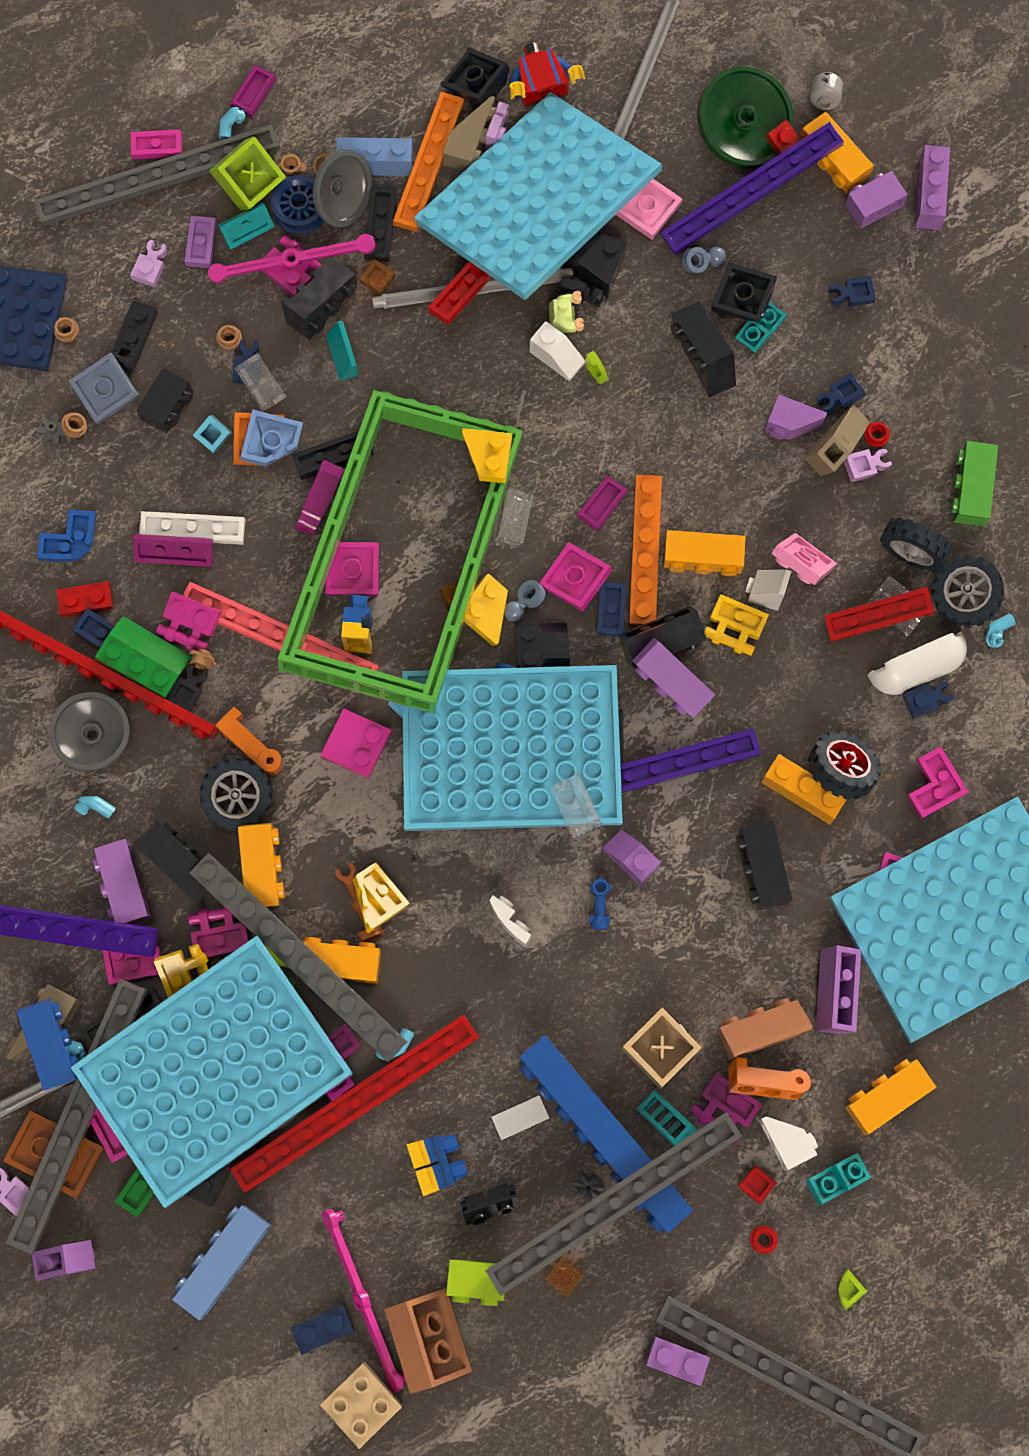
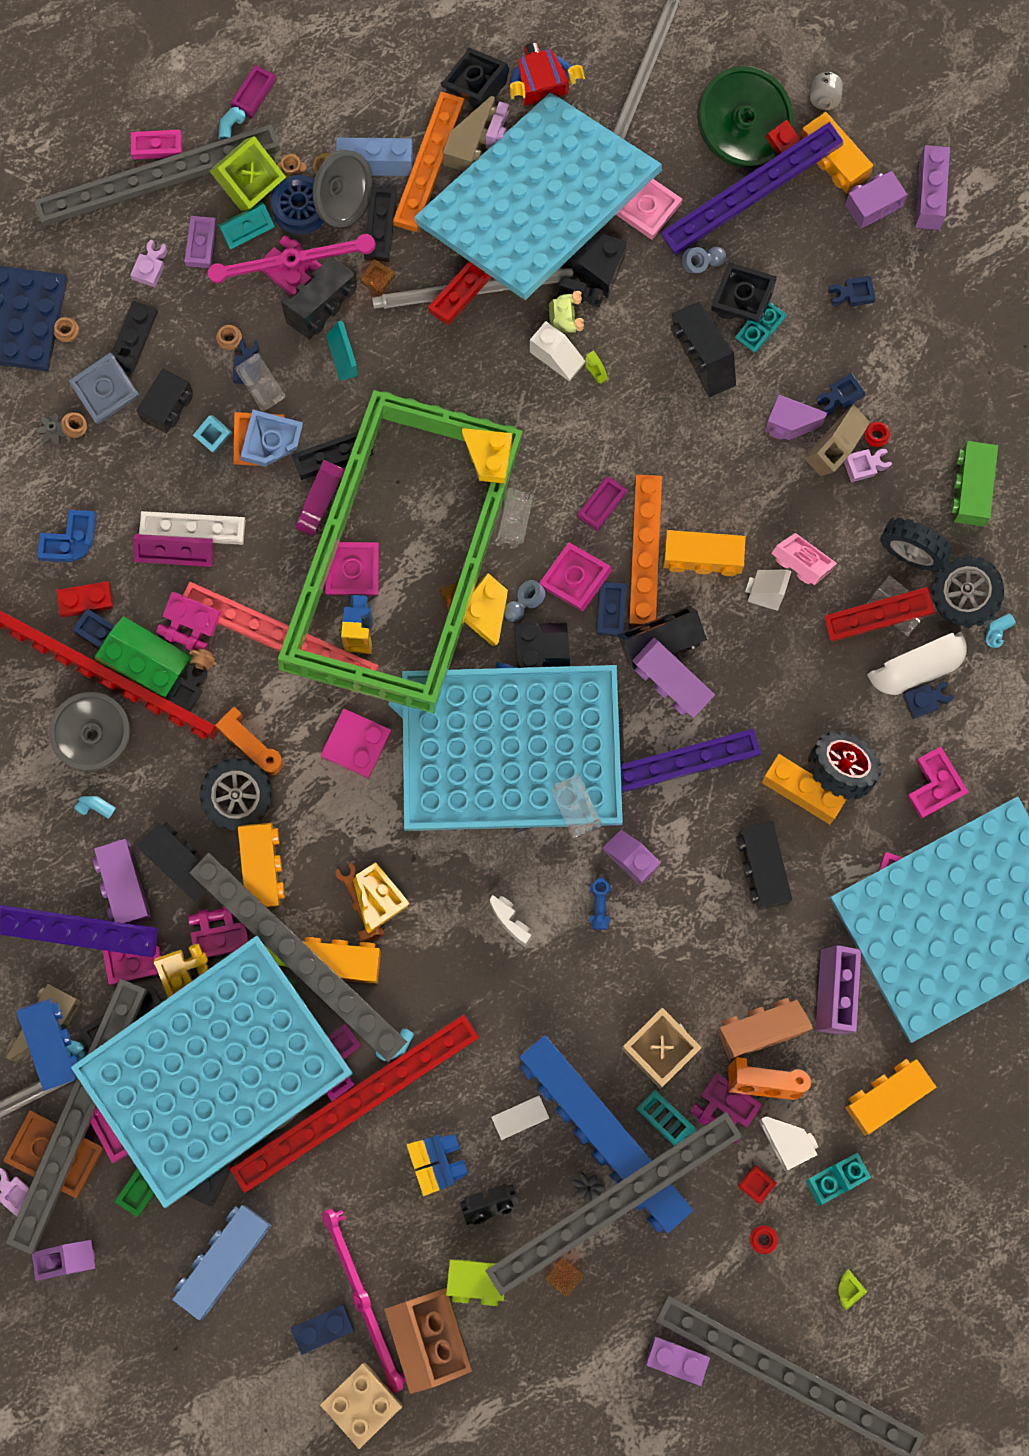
(739, 618): yellow plate -> none

